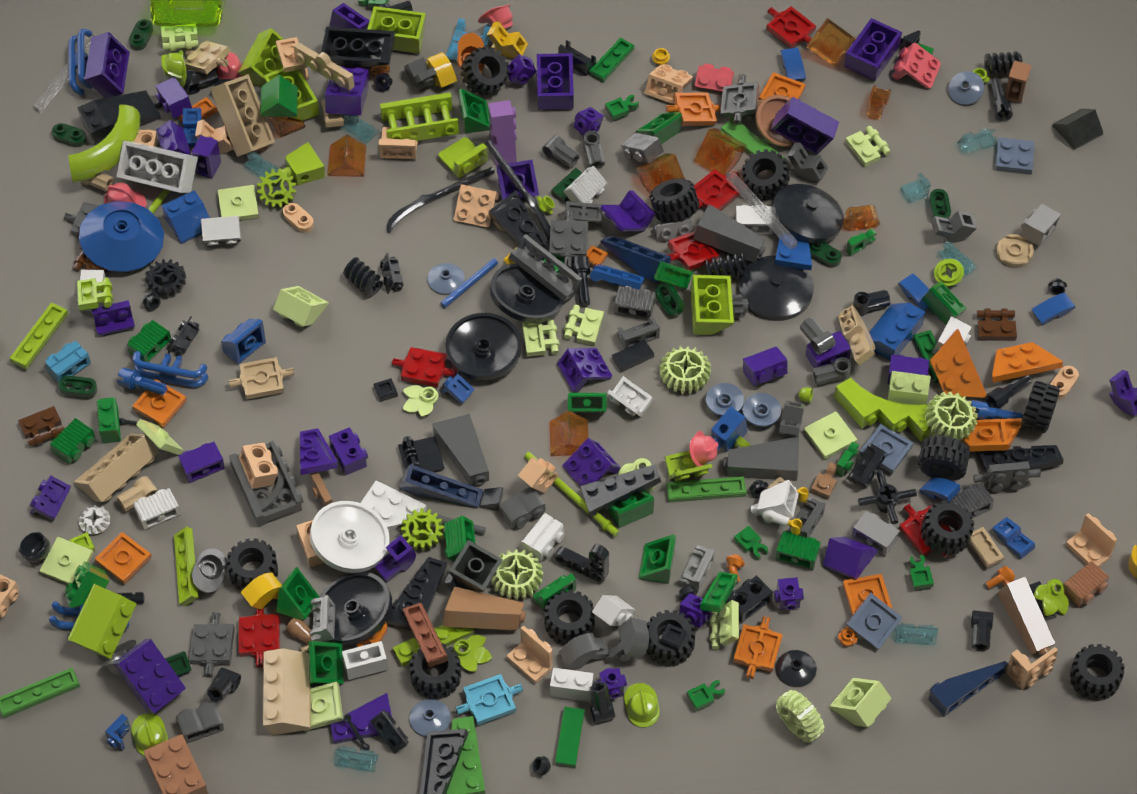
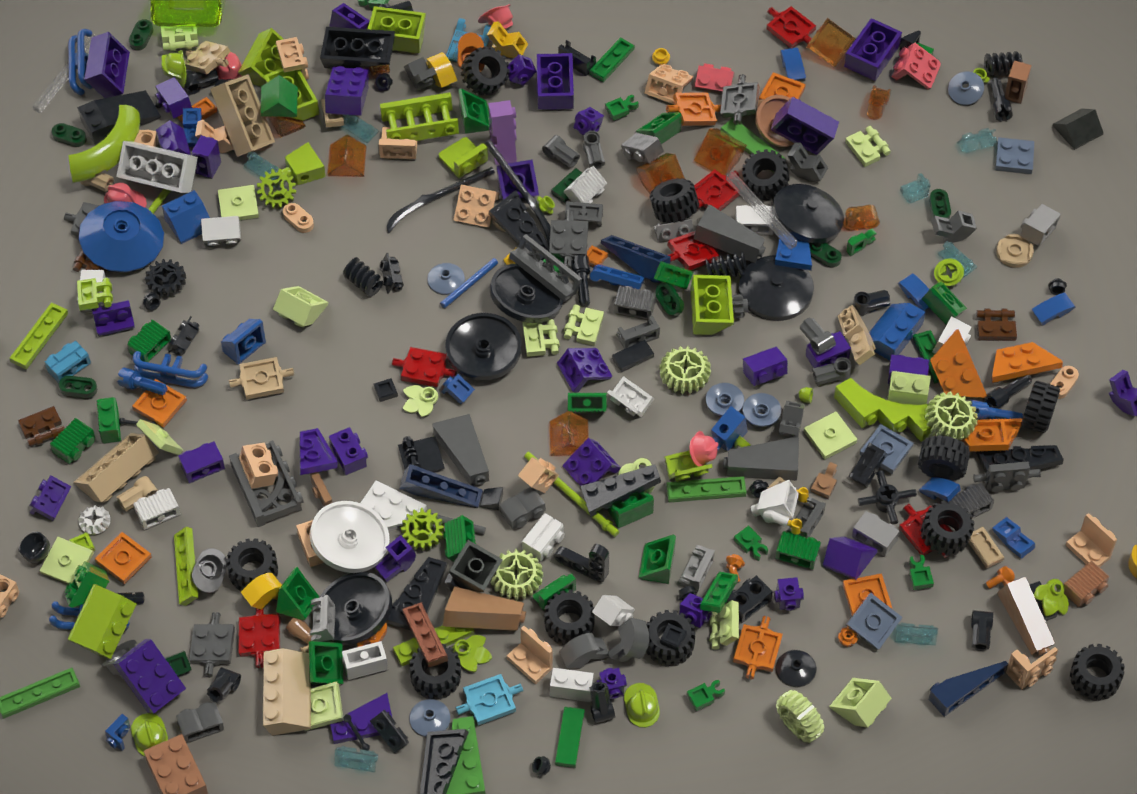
(324, 66): tan hinge -> none
(631, 214): dark purple bracket -> none
(845, 462): green plate -> none

